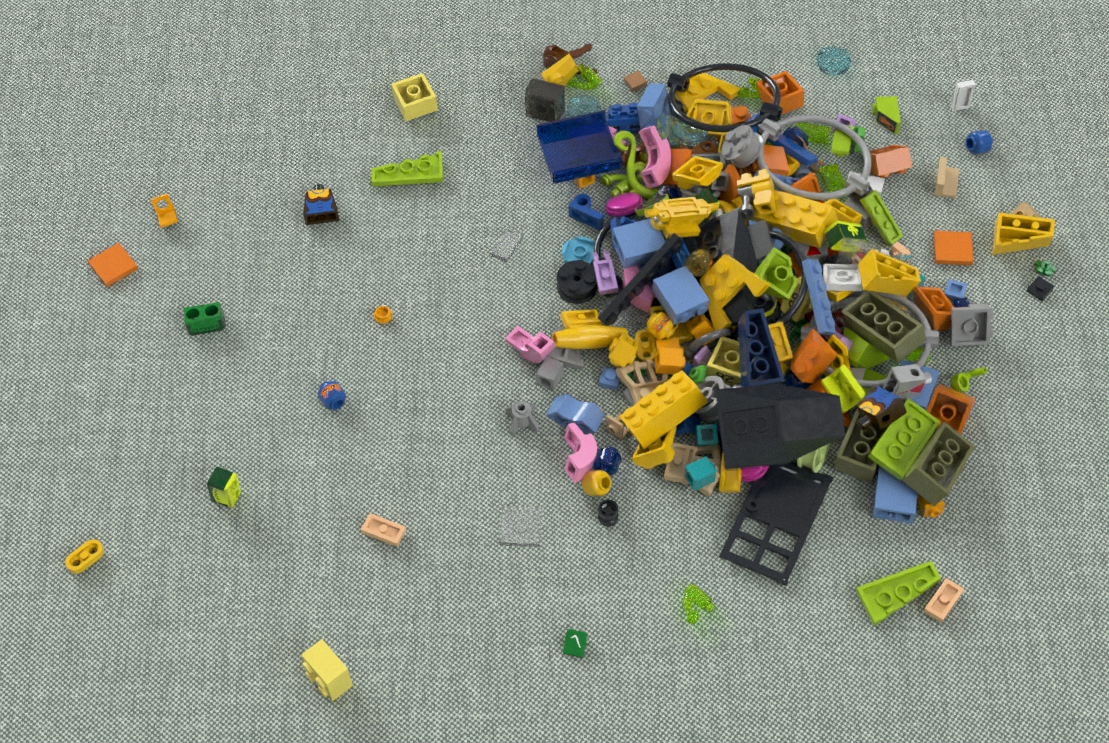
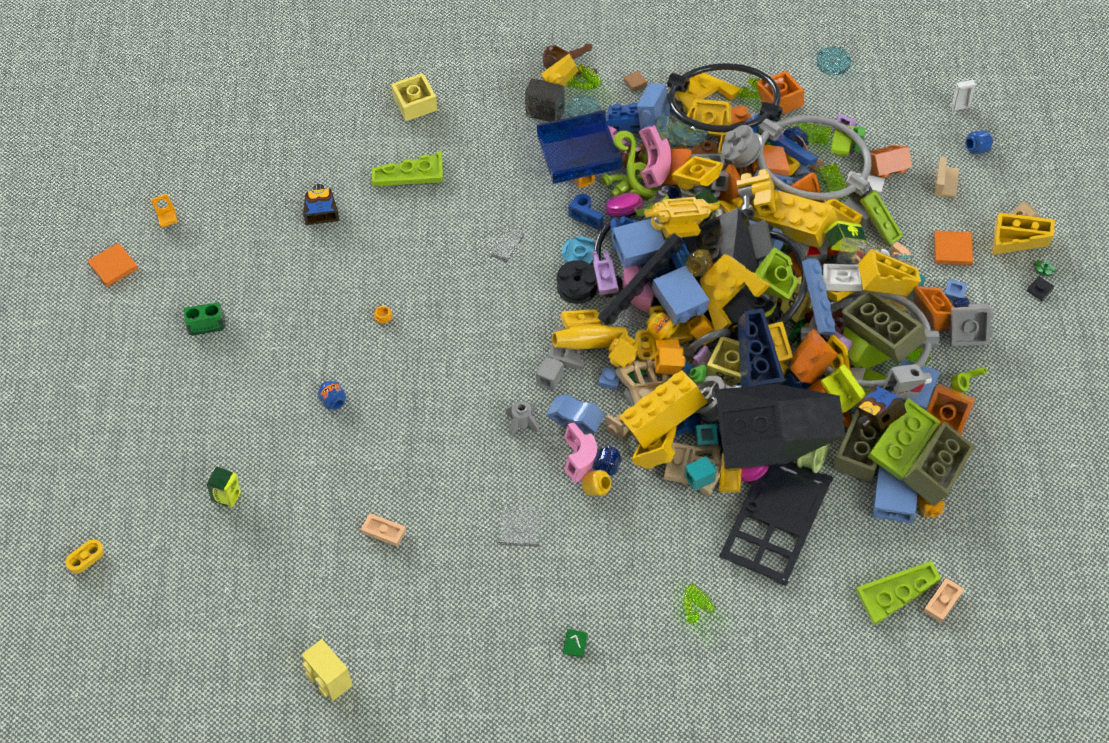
(530, 348): bright pink arch -> none
(607, 508): black wheel -> none
(887, 113): lime slope -> none

